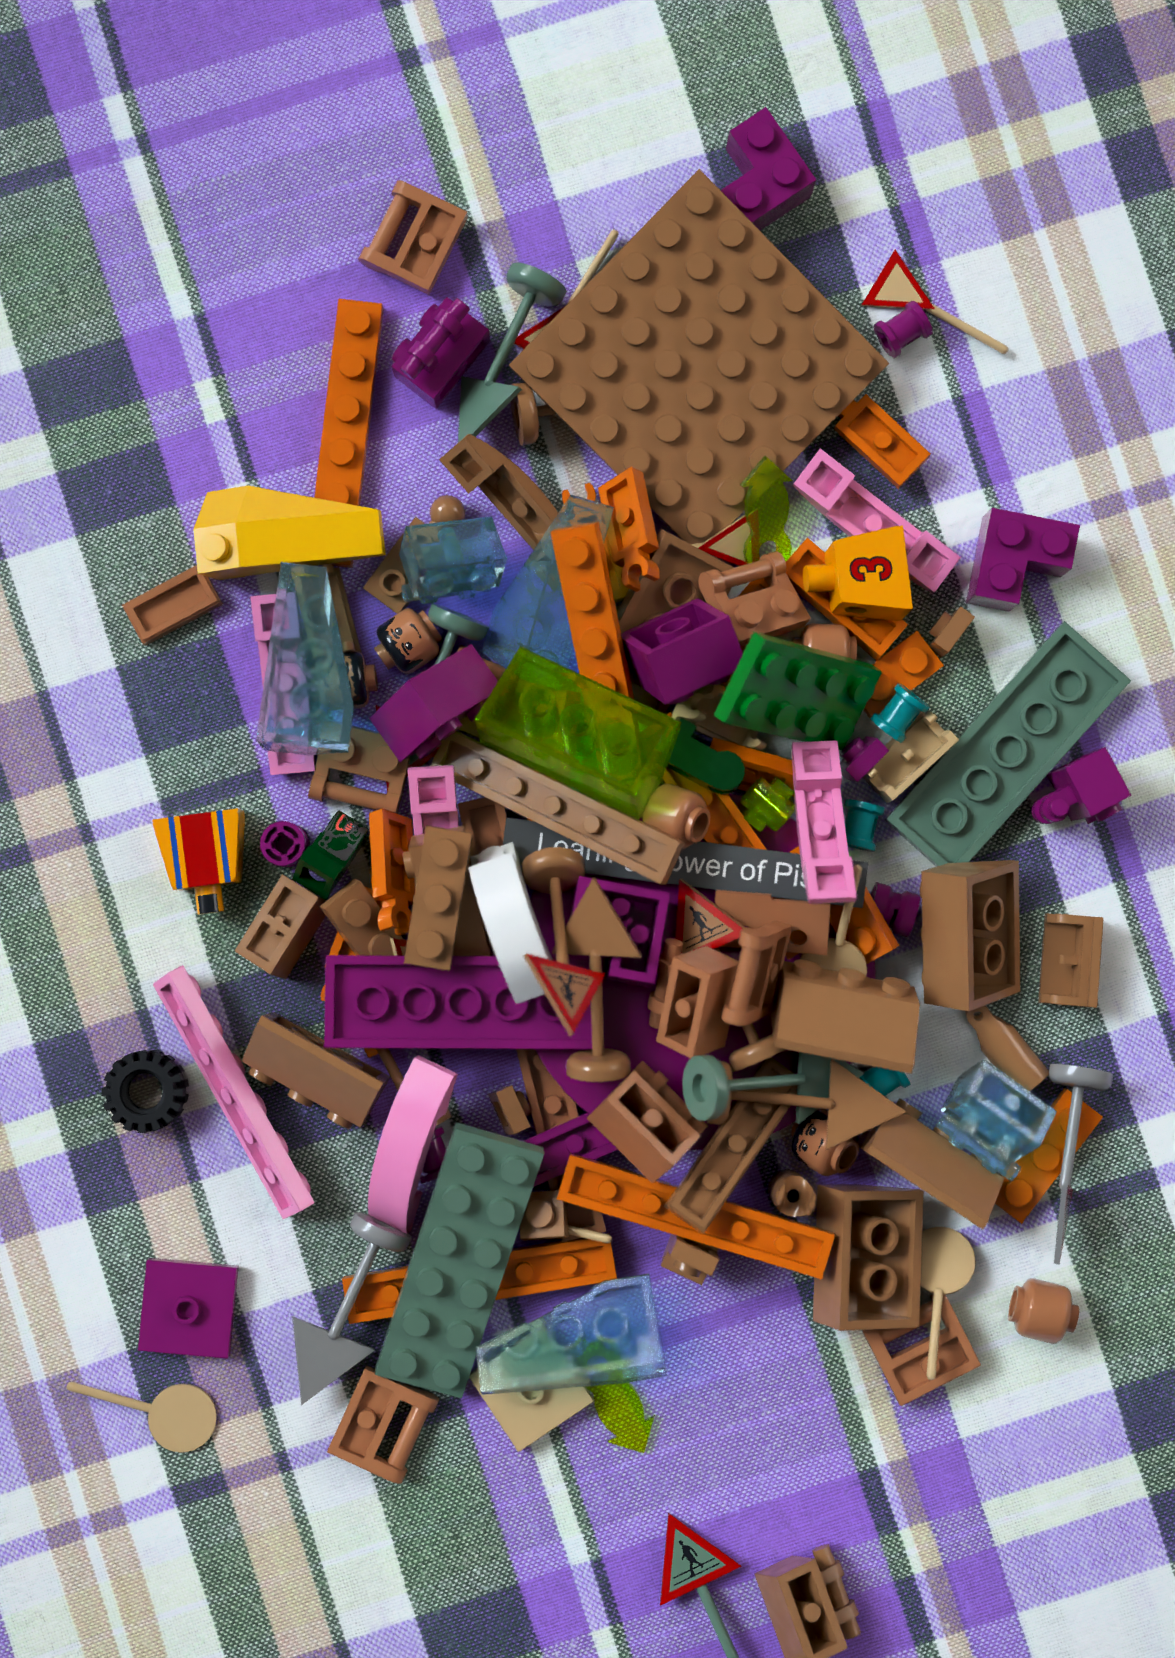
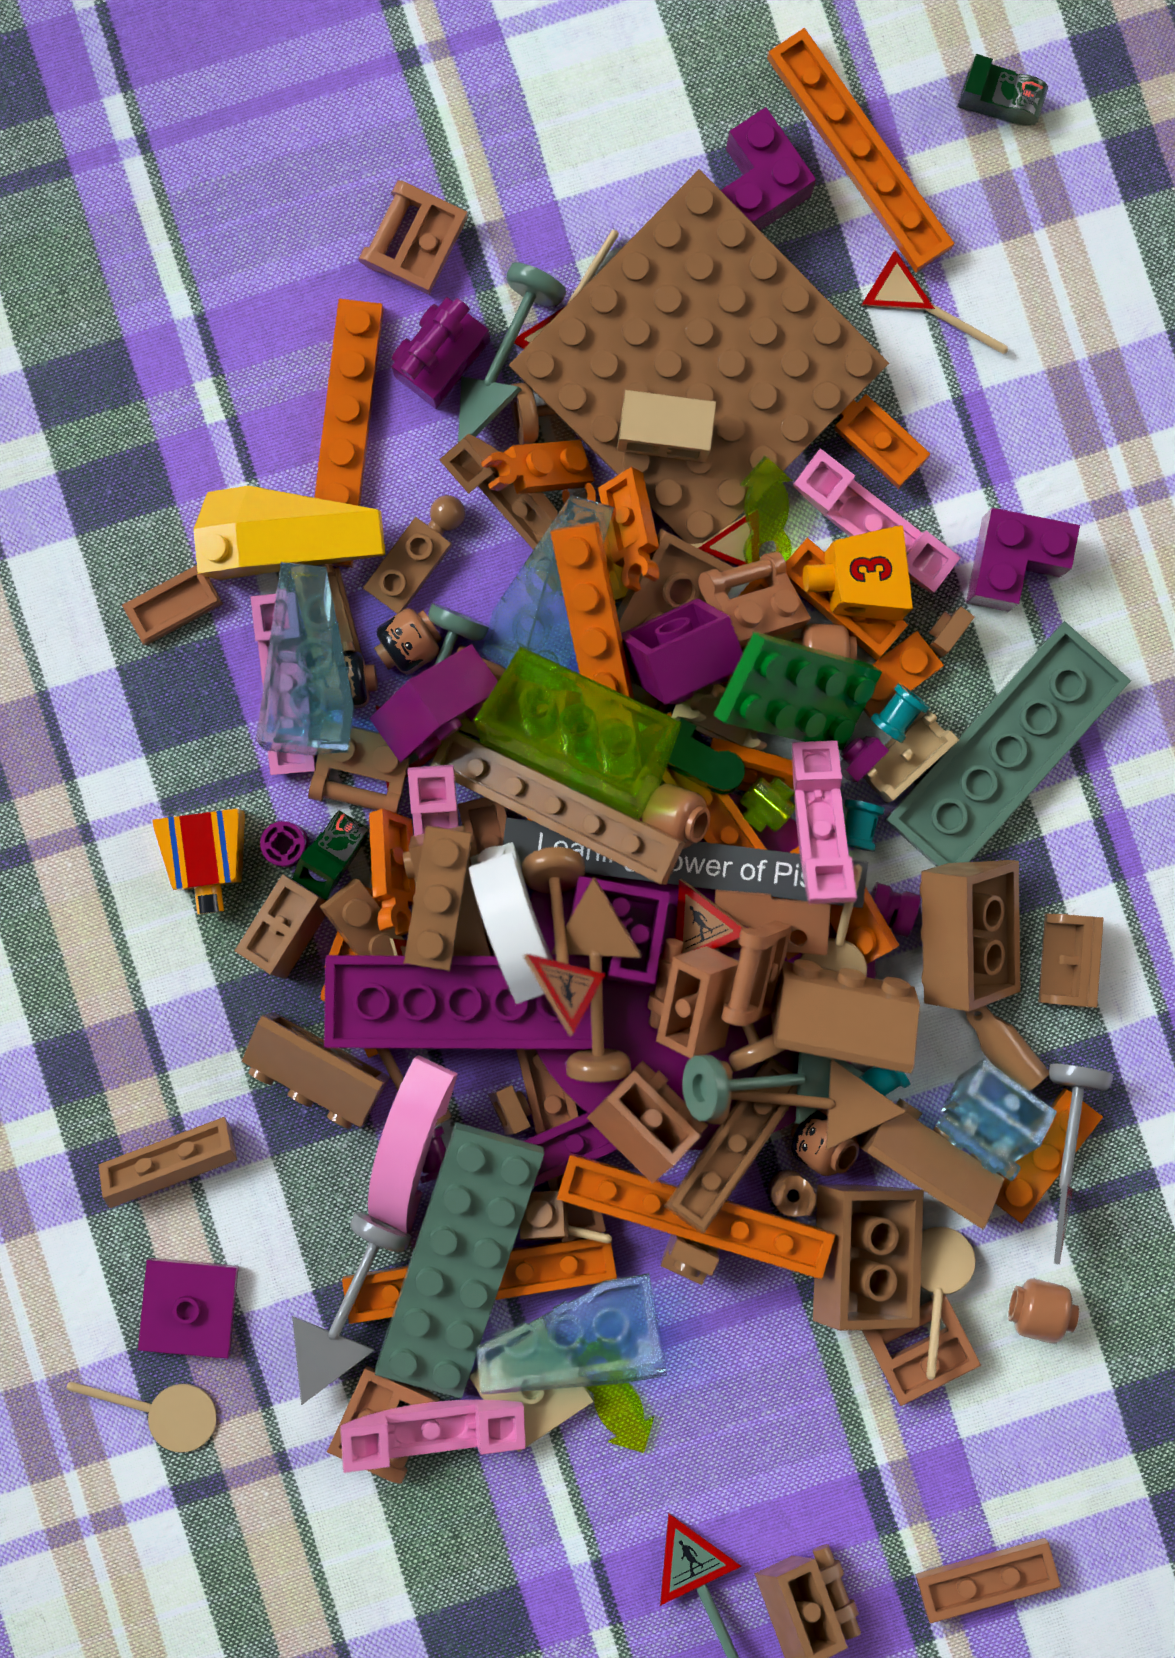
(118, 1094): black tyre -> none
(167, 1162): none -> medium nougat plate
(239, 1103): bright pink plate -> none
(432, 1428): none -> bright pink slope
(451, 559): clear light blue brick -> none
(541, 467): none -> orange plate
(666, 426): none -> tan hinge
(860, 150): none -> orange plate
(903, 329): magenta bush -> none
(987, 1580): none -> nougat plate
(1002, 93): none -> dark green leg
(1083, 789): magenta brick -> none

